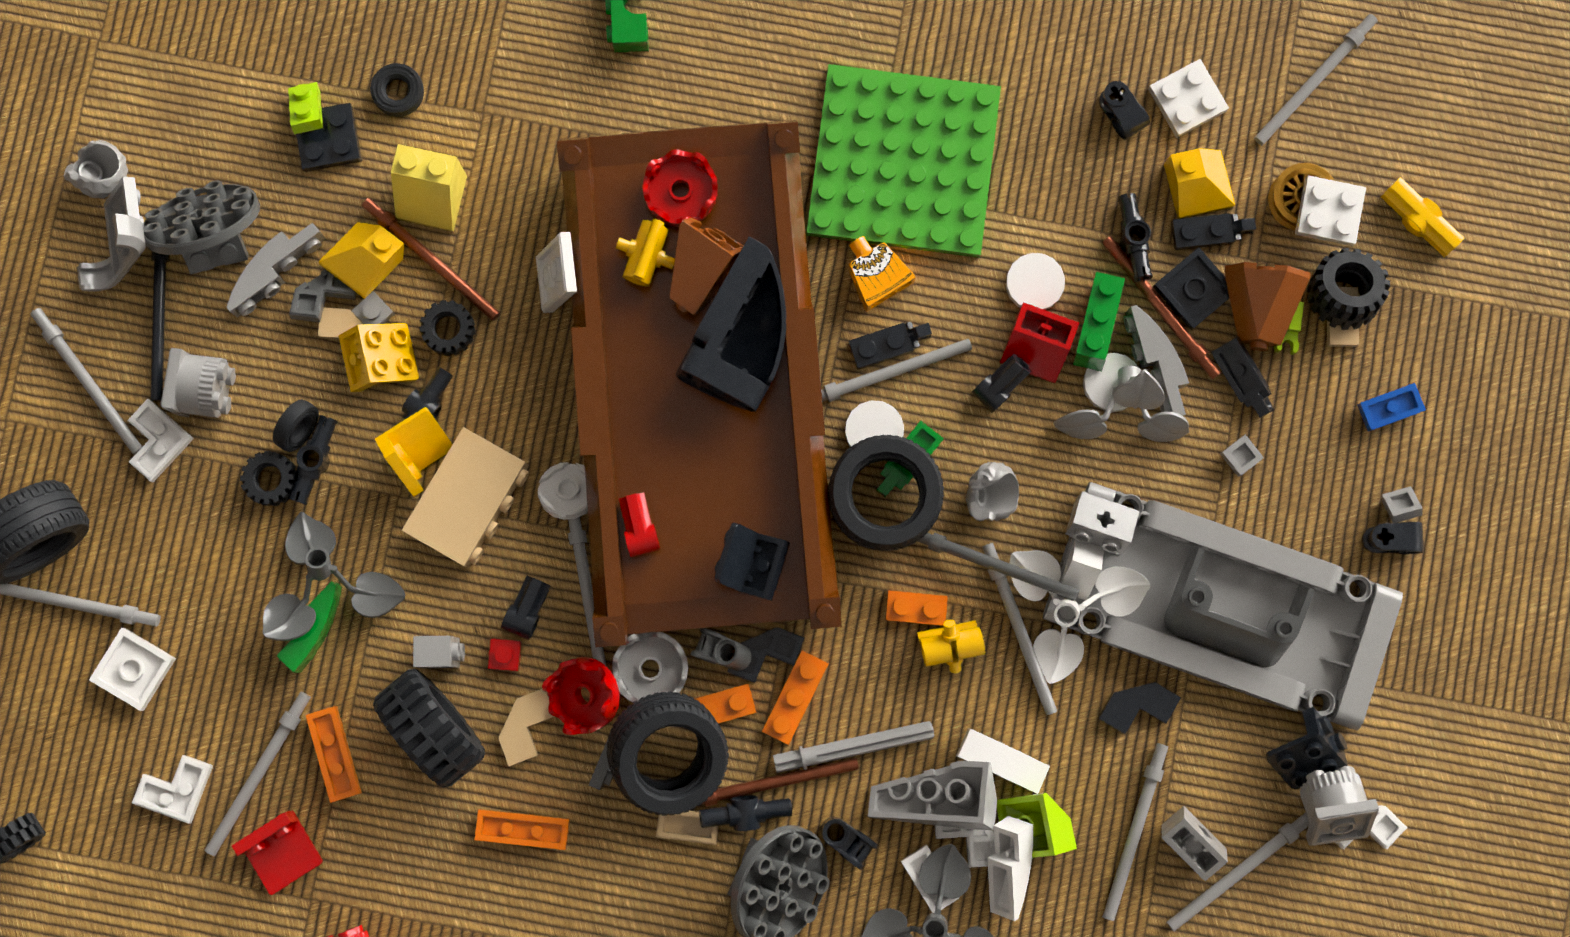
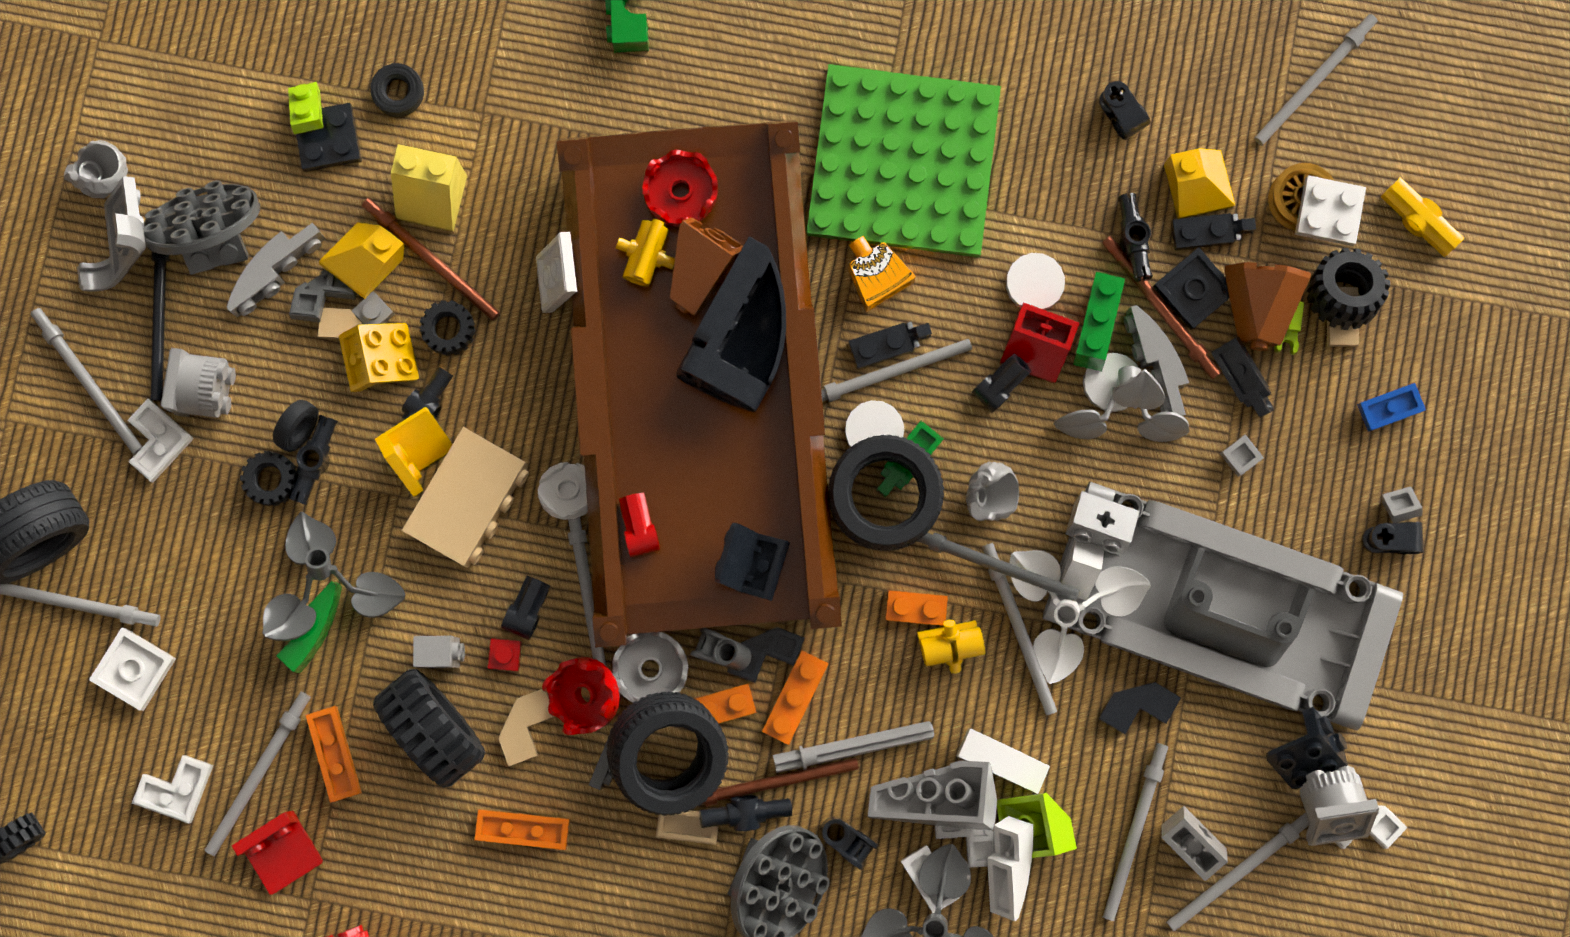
(1188, 98): white plate -> none

